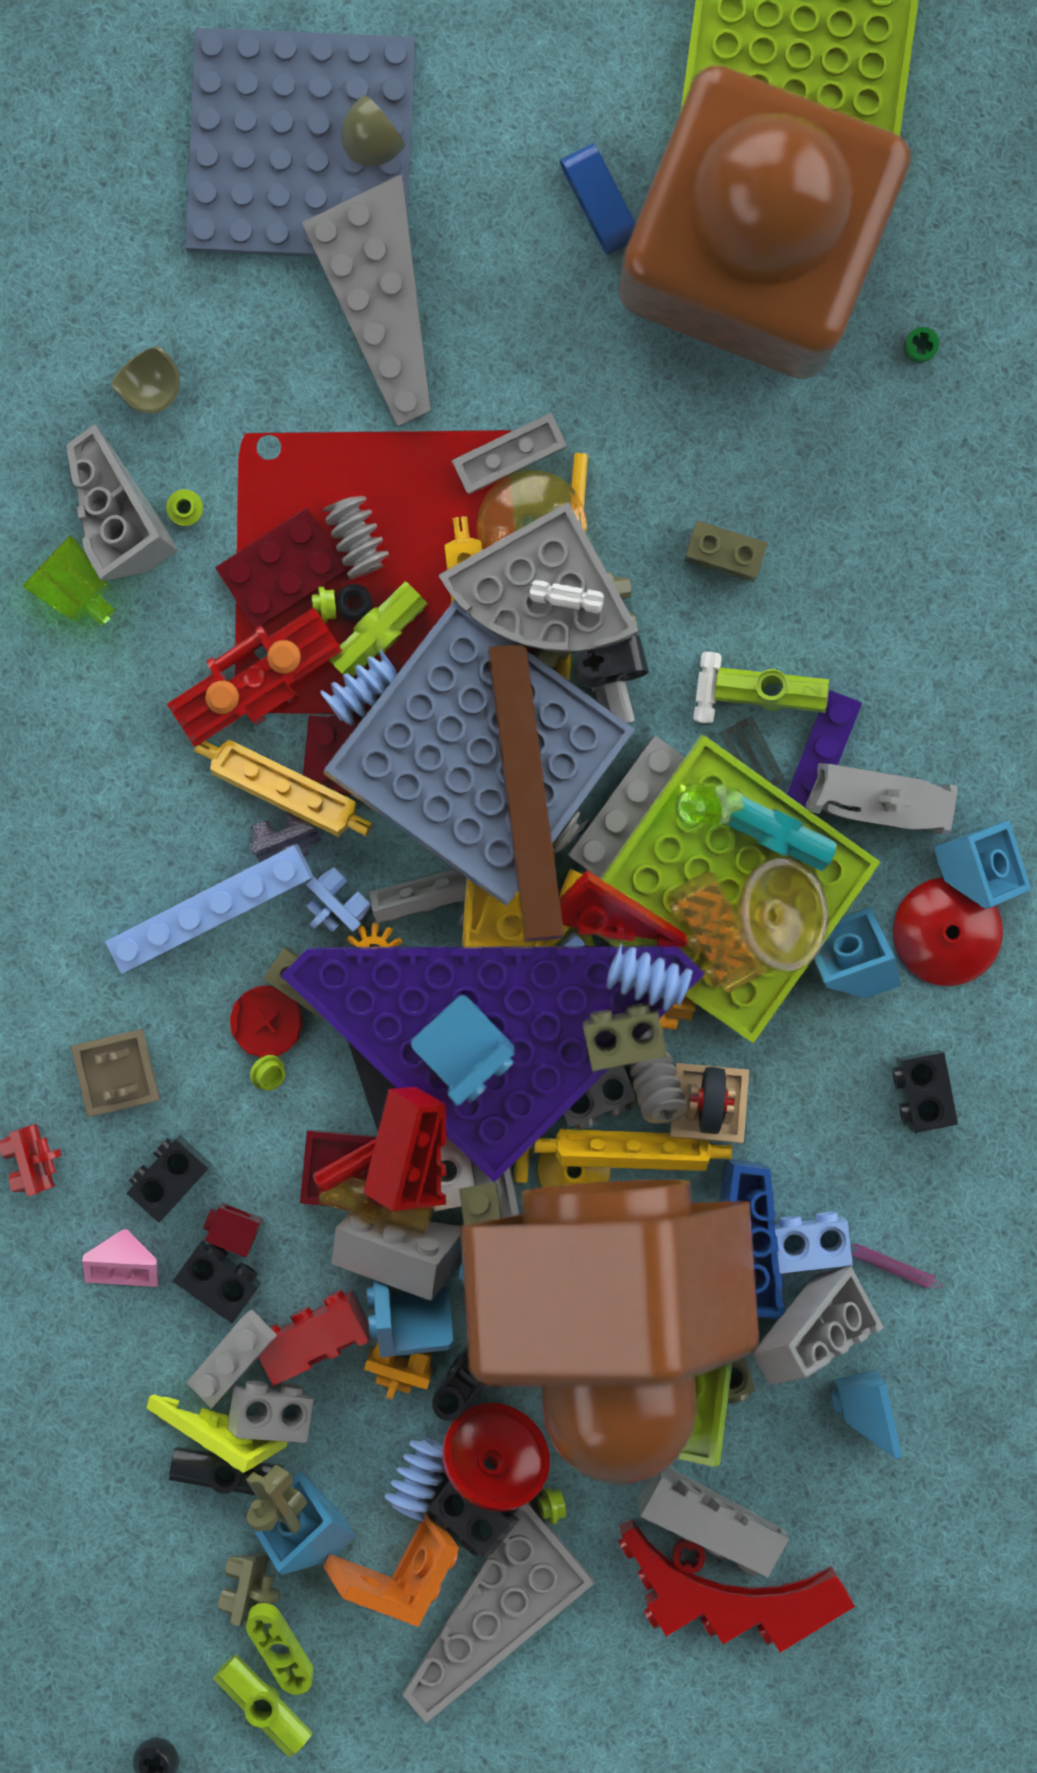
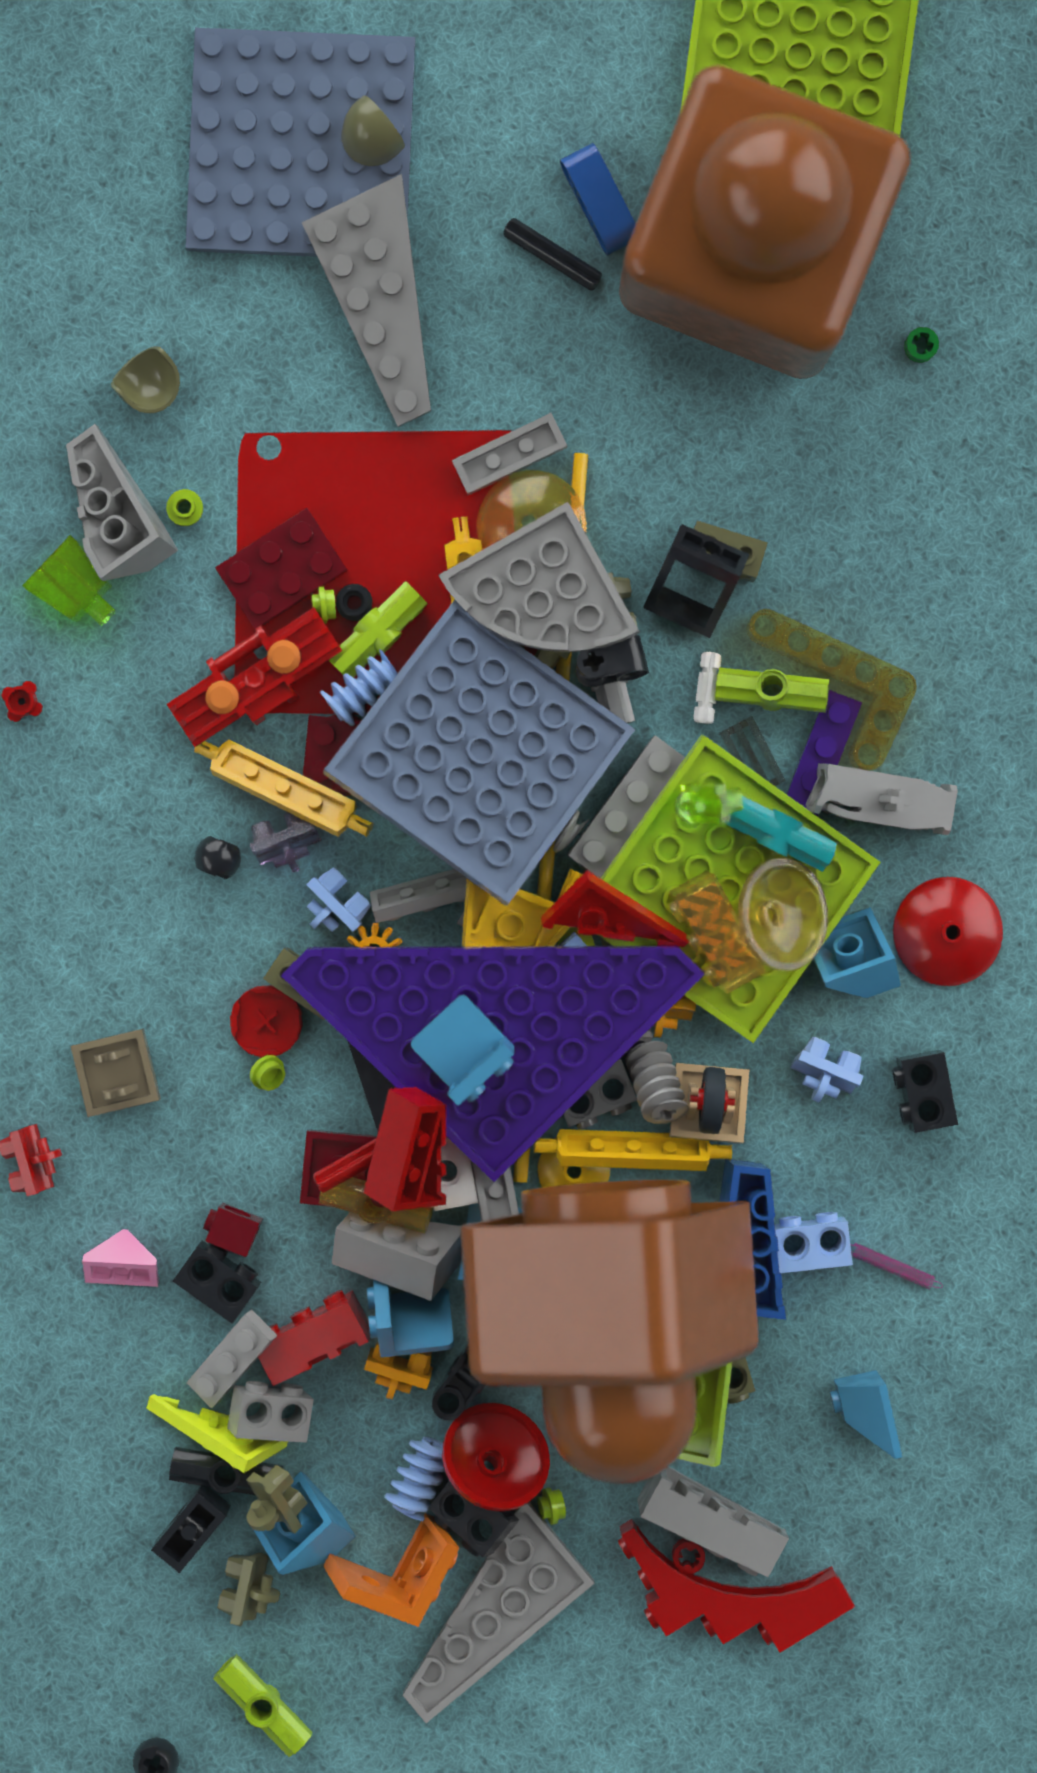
(12, 697): none -> red plate
(174, 1183): black brick -> none
(191, 1528): none -> black brick
(209, 909): light blue plate -> none
(217, 857): none -> black piece
(279, 1634): lime beam -> none
(355, 536): light grey piece -> none
(480, 1203): olive plate -> none
(525, 793): reddish brown tile -> none
(552, 254): none -> black axle
(566, 596): white axle -> none
(626, 1047): olive brick -> none
(648, 978): light blue piece -> none
(723, 564): none -> black window
(817, 1327): light grey wedge -> none
(824, 1075): none -> light blue hips
(844, 673): none -> clear yellow beam
(984, 865): dark azure slope -> none

